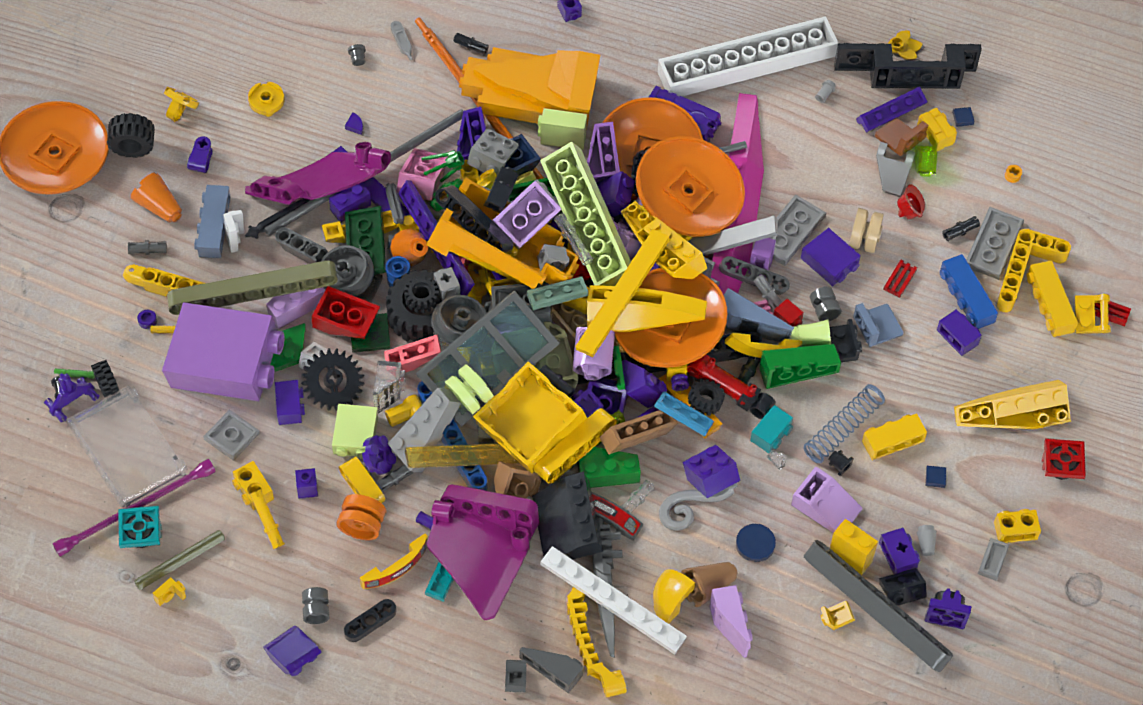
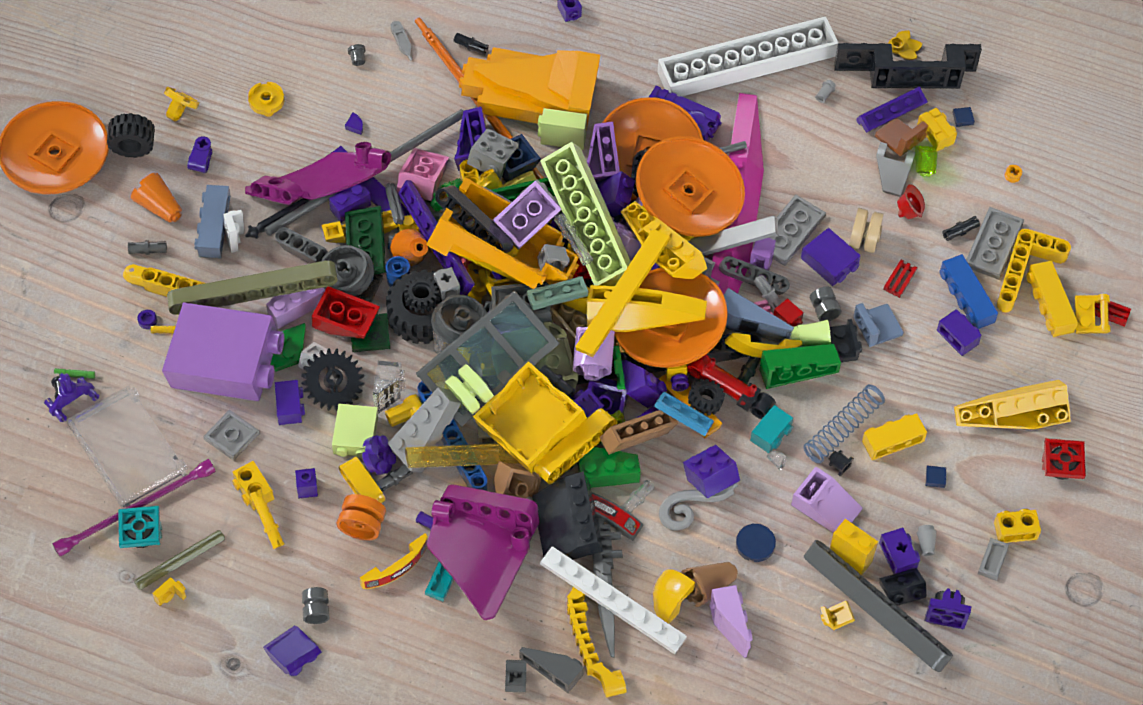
(105, 378): black tyre -> none
(385, 617): black beam -> none
(414, 353): coral slope -> none
(455, 160): green plant -> none
(501, 189): black arch -> none

